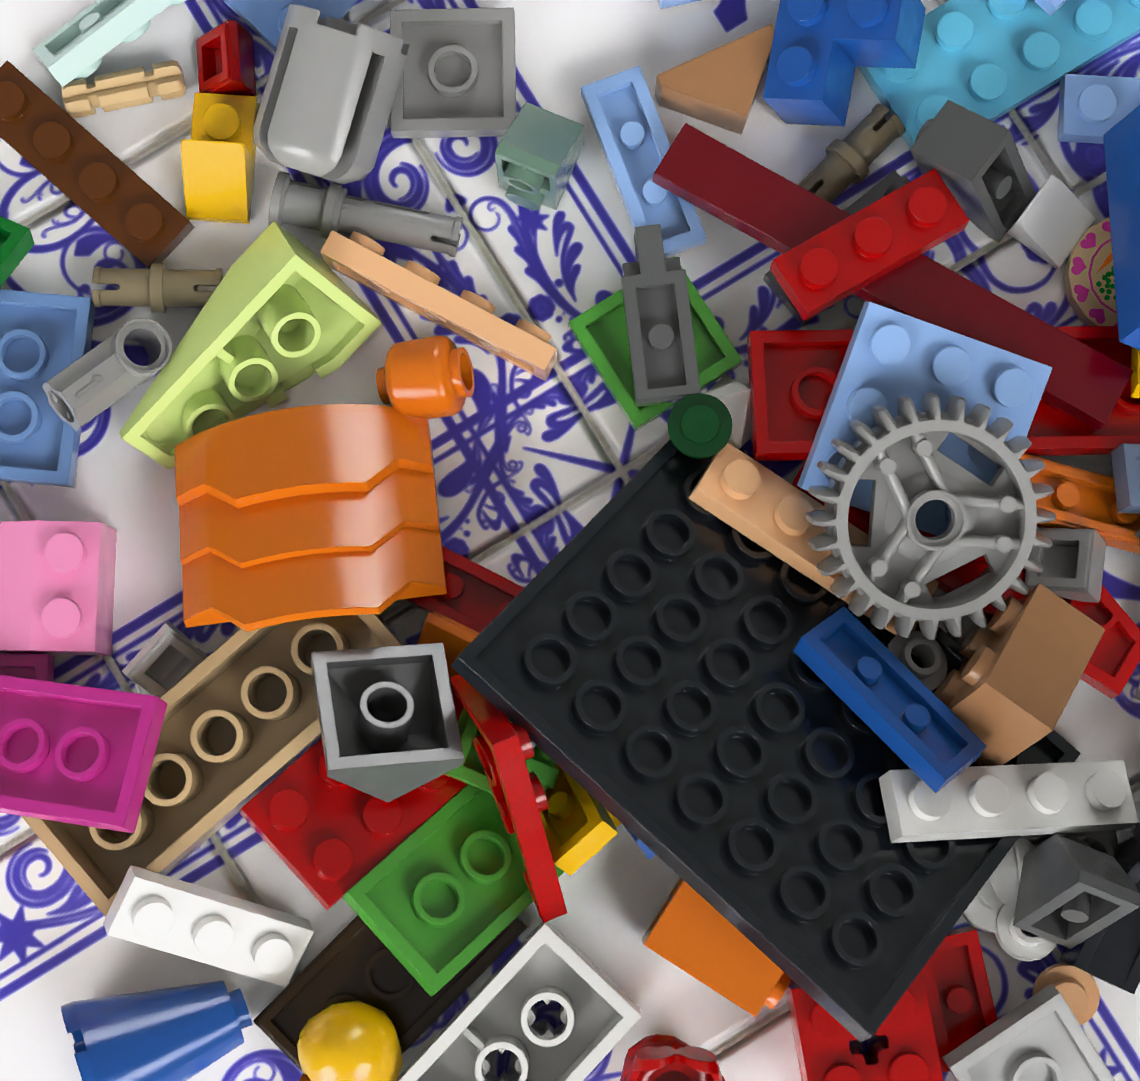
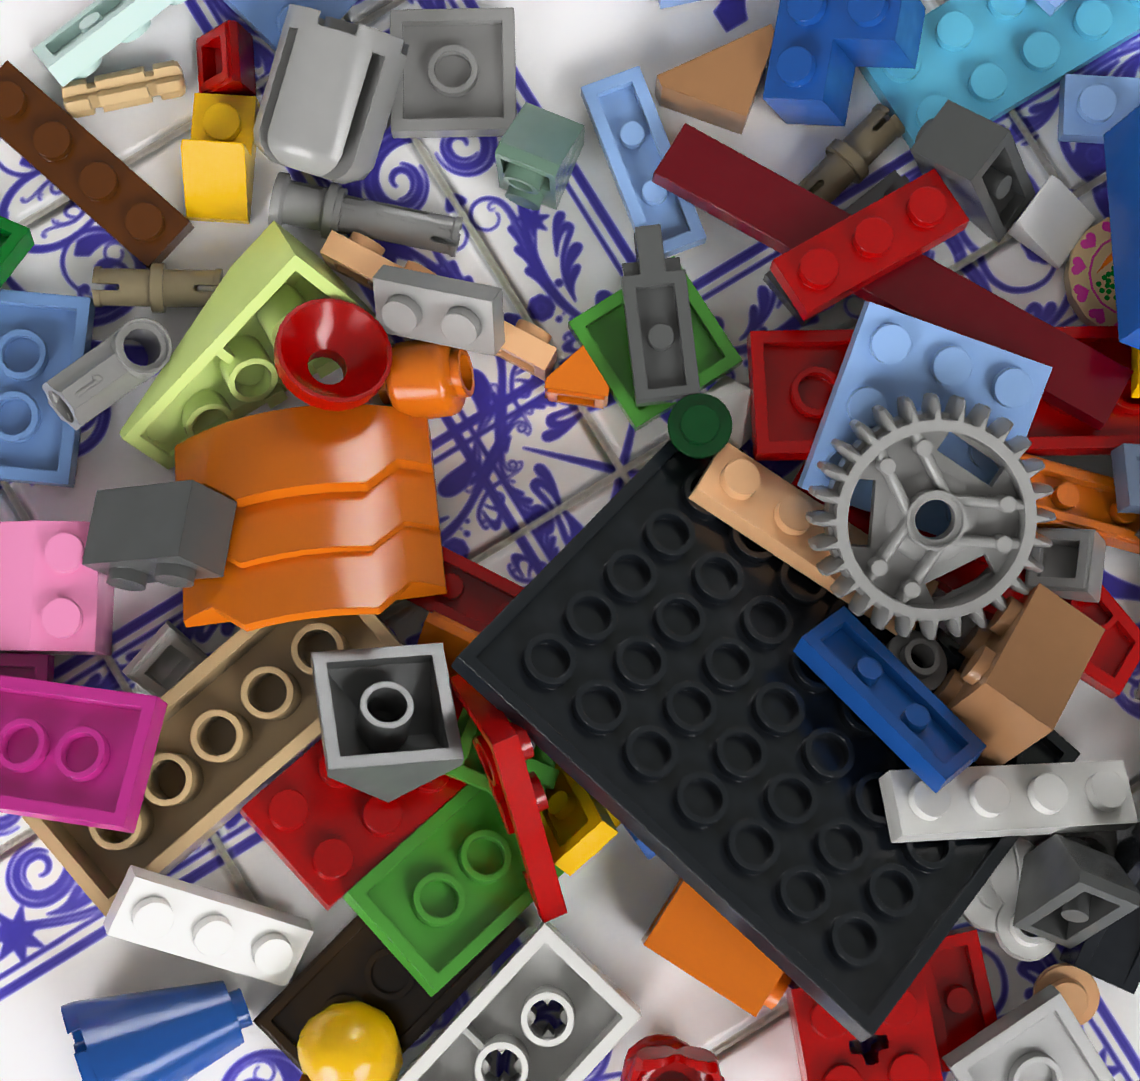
(159, 534): none -> dark grey brick
(339, 333): none -> red piece
(439, 309): none -> light grey plate
(577, 382): none -> orange slope

